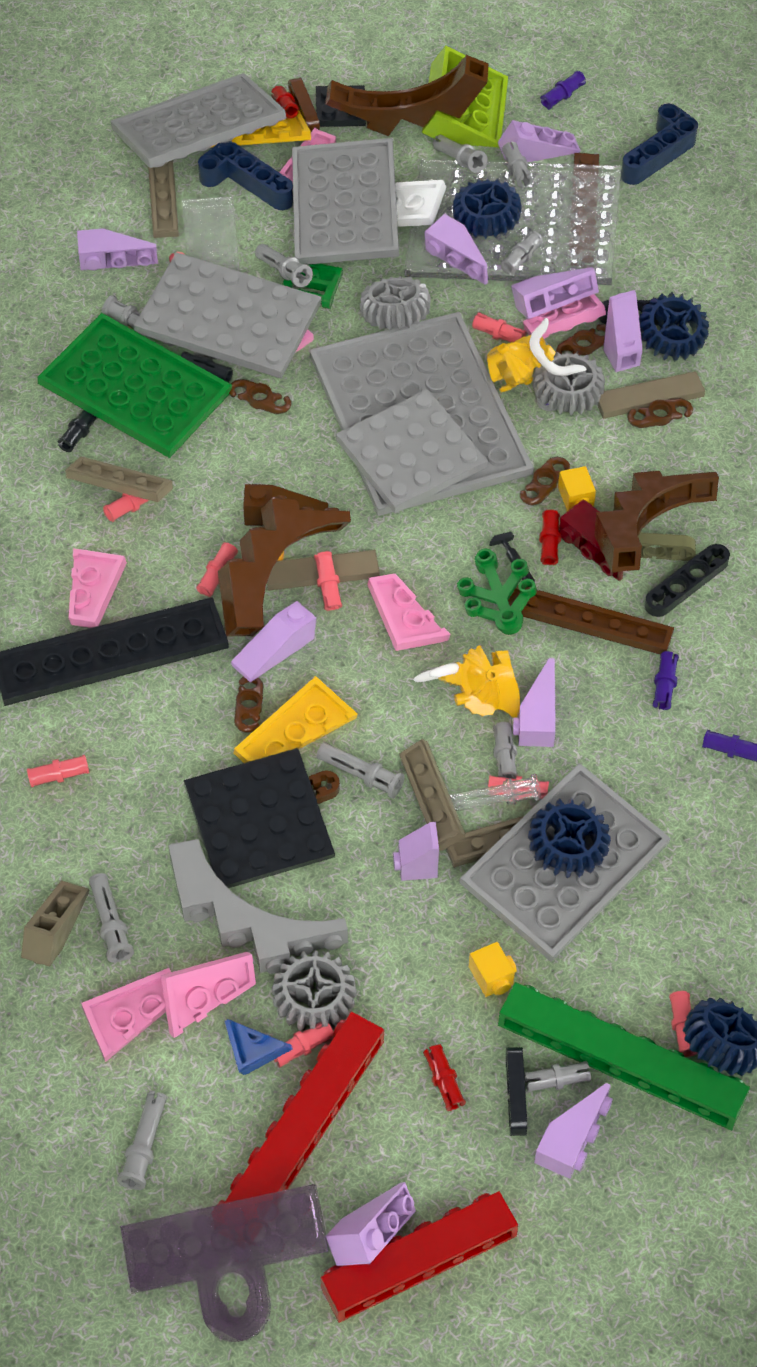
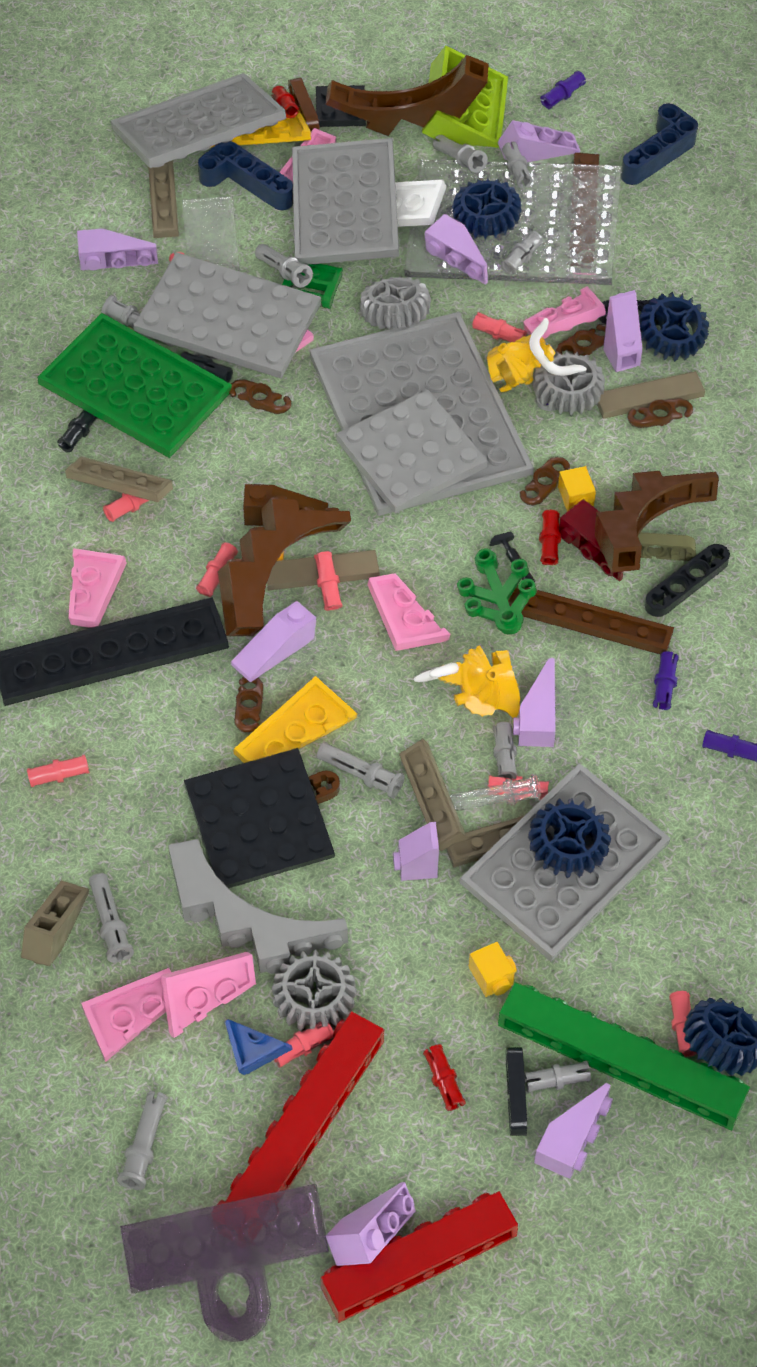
(553, 291): lavender slope -> none

